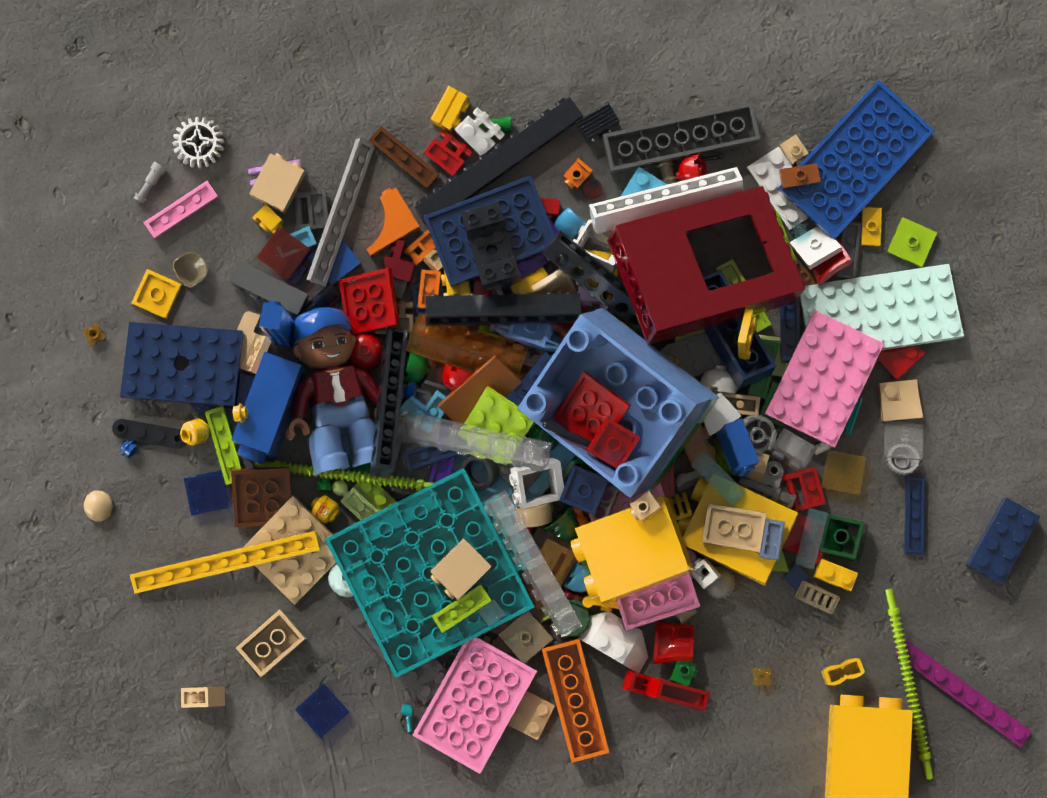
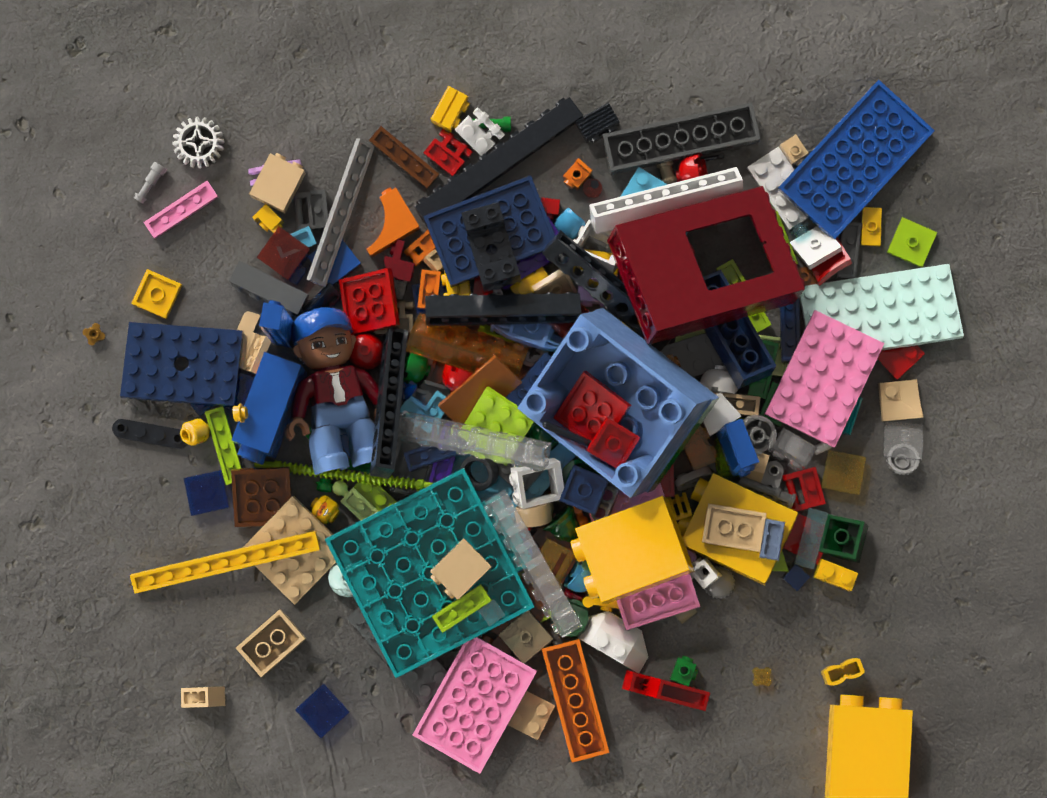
(98, 506): tan hair -> none
(129, 448): blue plate -> none
(190, 268): dark tan helmet -> none
(407, 710): teal hand -> none
(645, 507): tan brick -> none
(673, 642): red plate -> none
(718, 478): clear light blue plate -> none
(746, 333): yellow plate -> none
(799, 176): dark orange plate -> none
(832, 601): dark tan slope -> none
(914, 515): dark blue tile -> none
(924, 754): lime hose -> none
(966, 695): magenta plate -> none
(1002, 540): dark blue brick -> none

